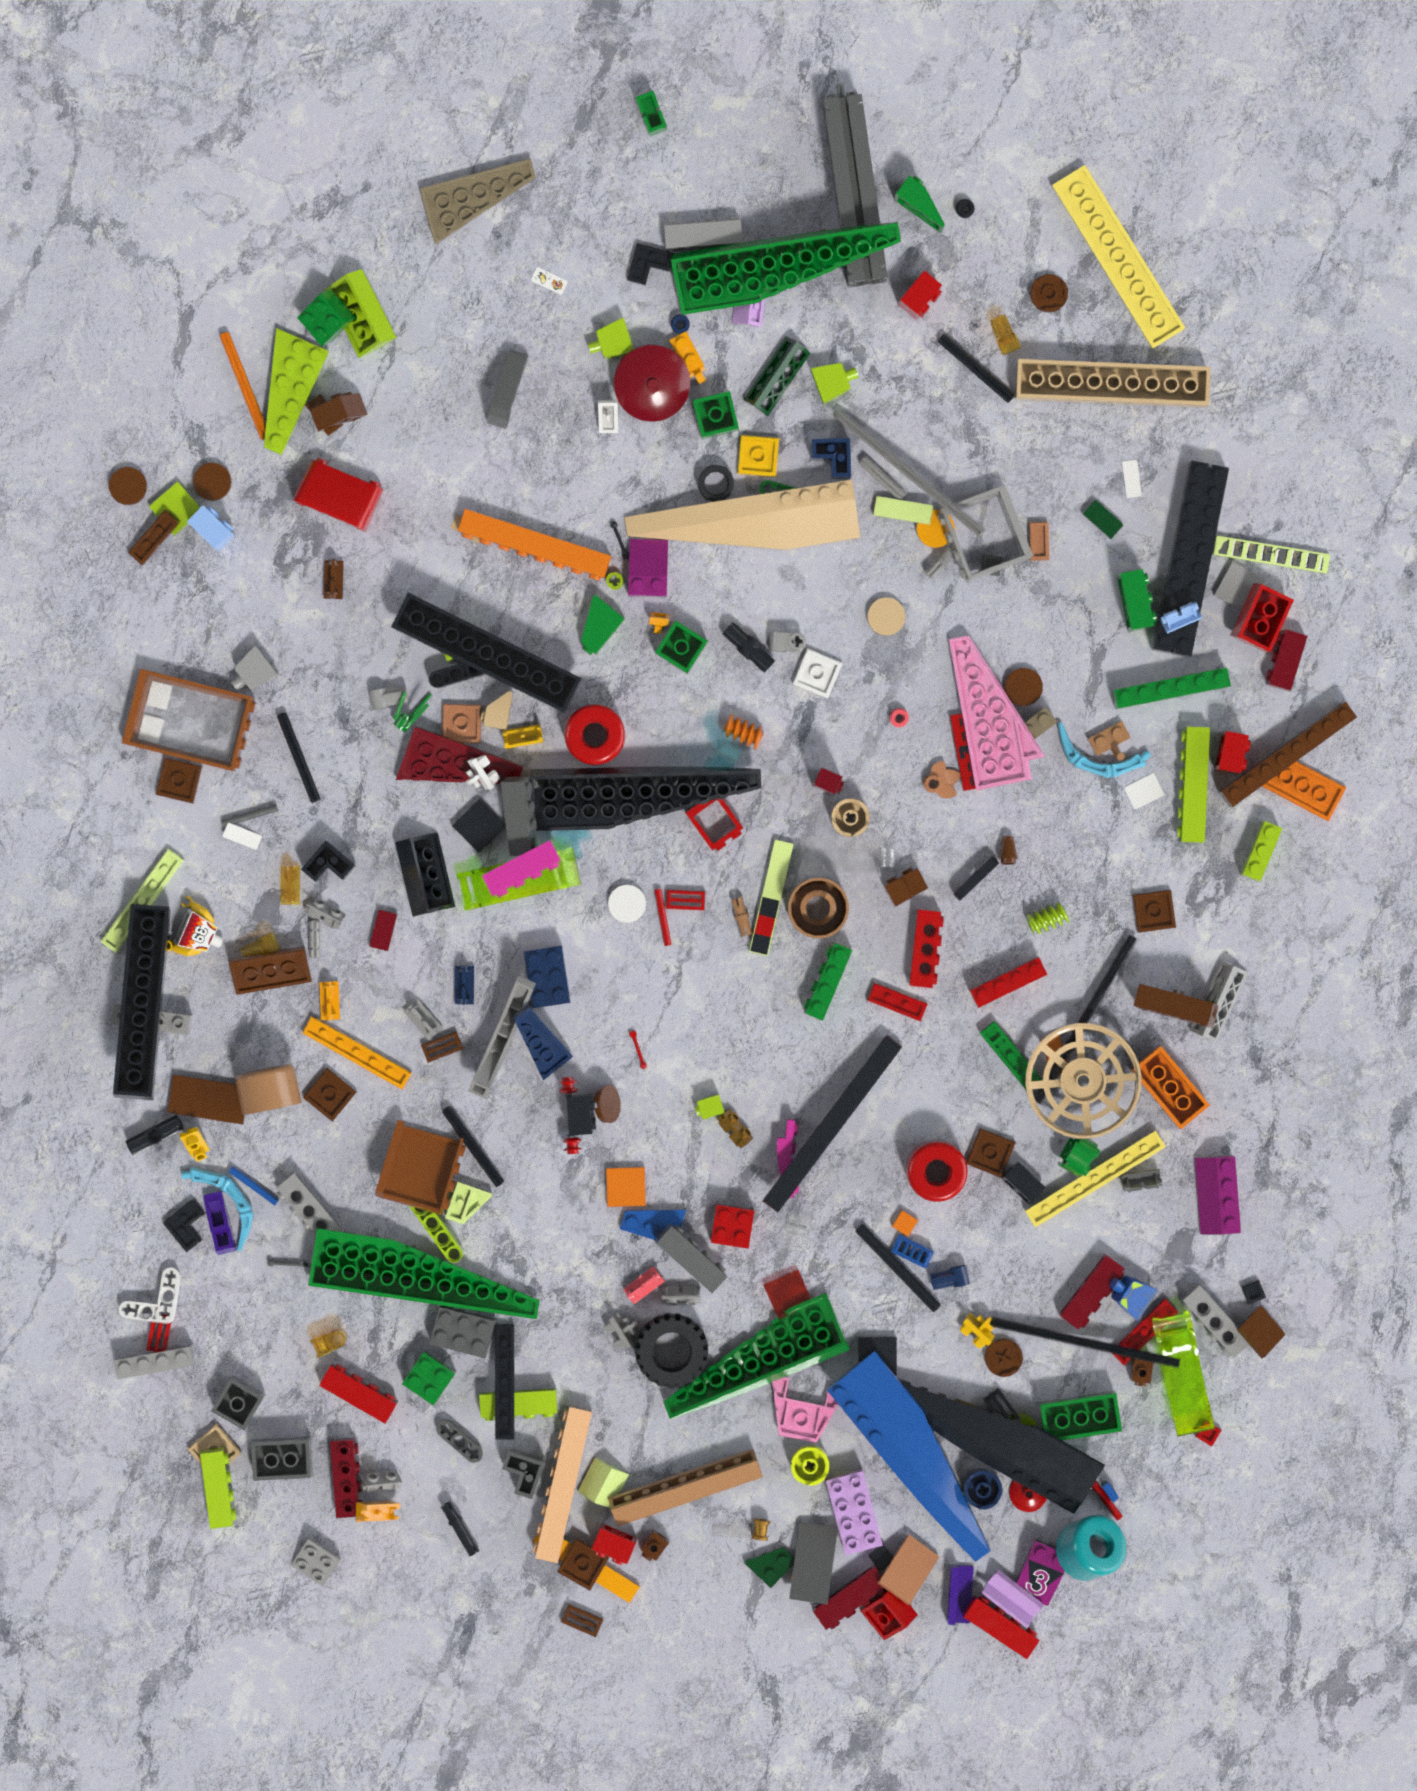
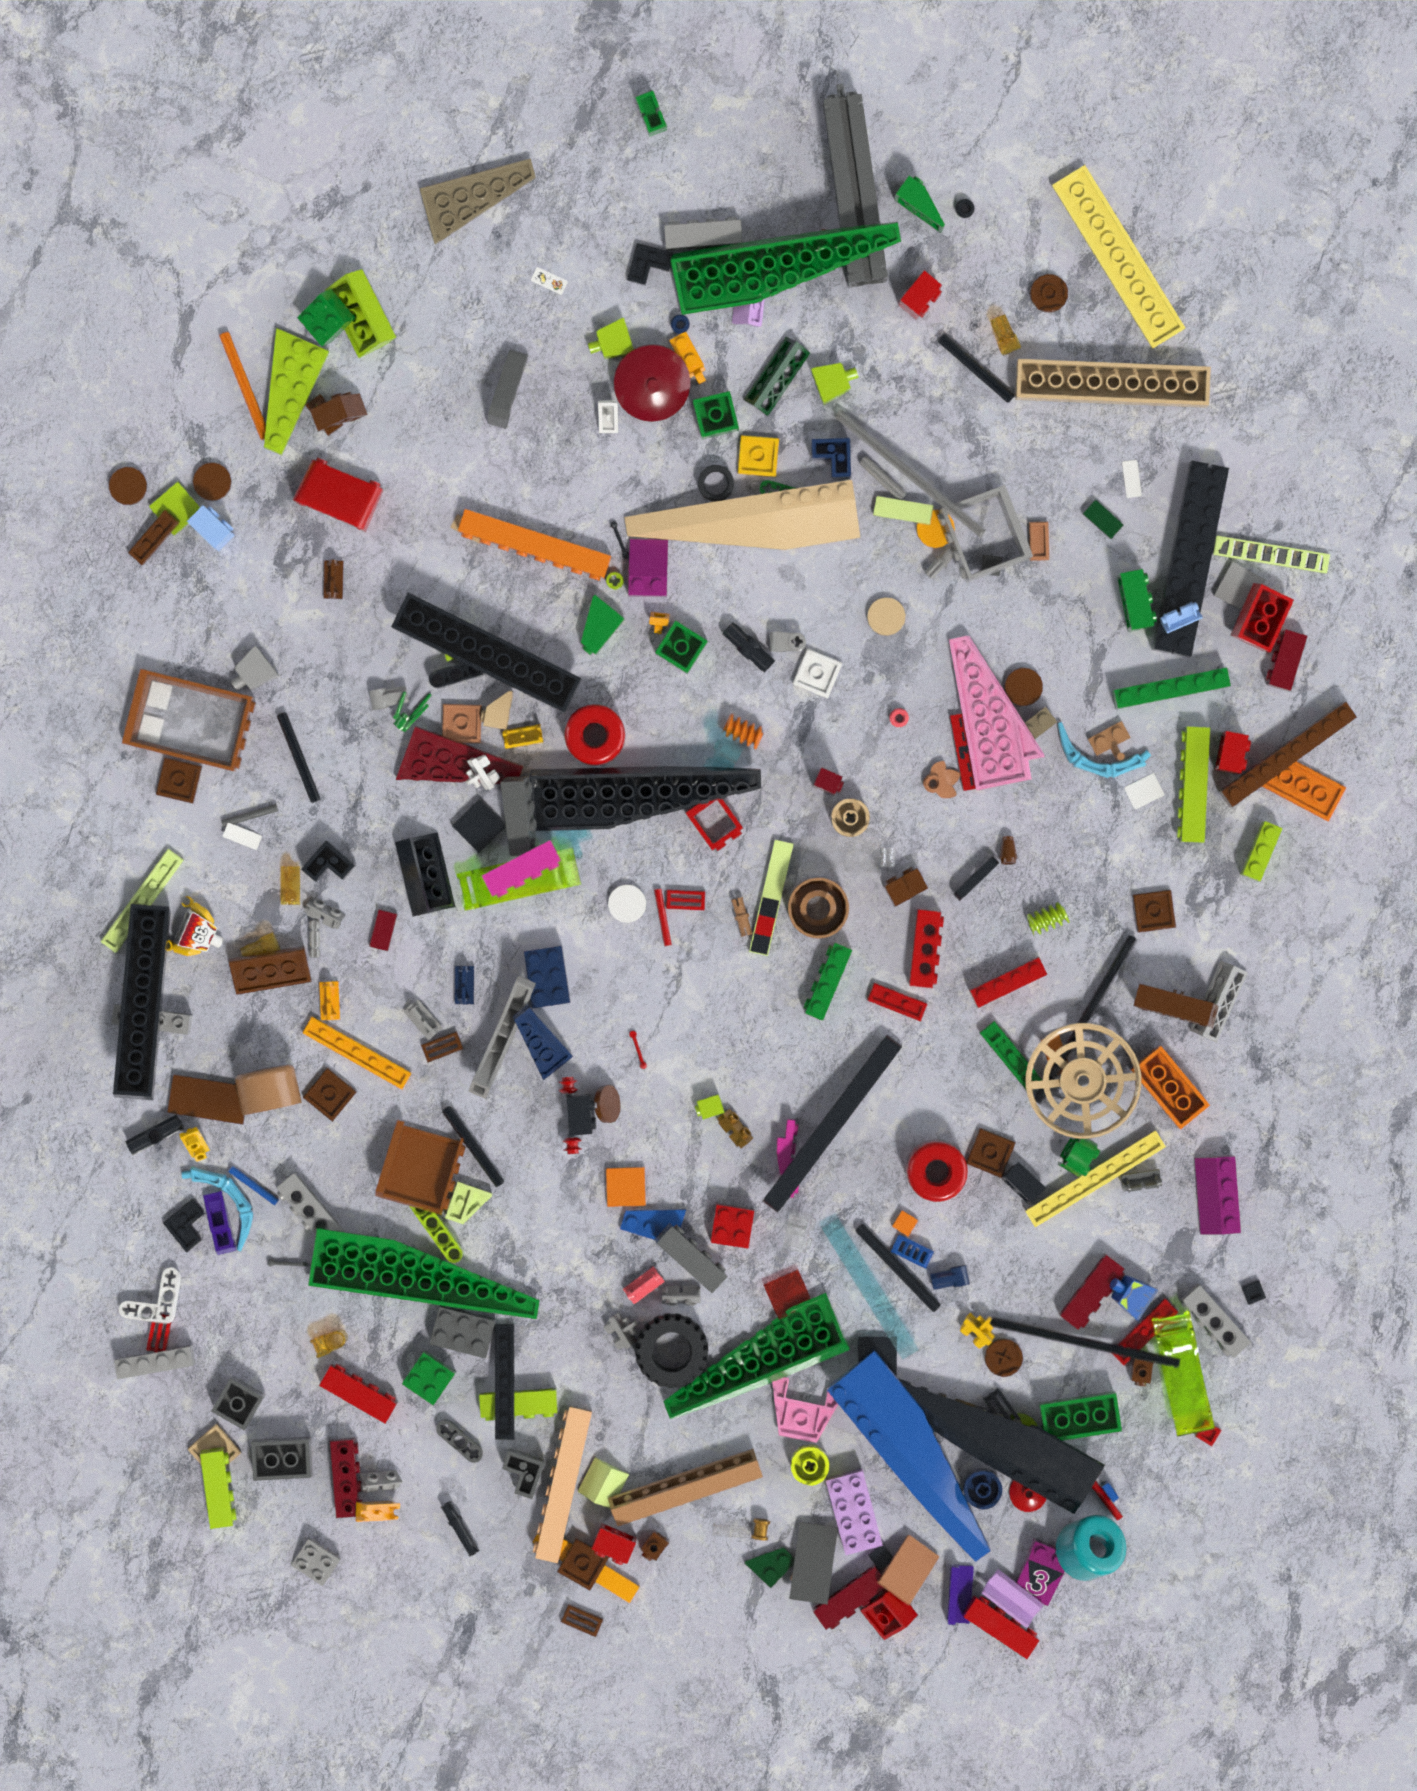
(870, 1289): none -> clear light blue tile
(1261, 1332): reddish brown tile -> none

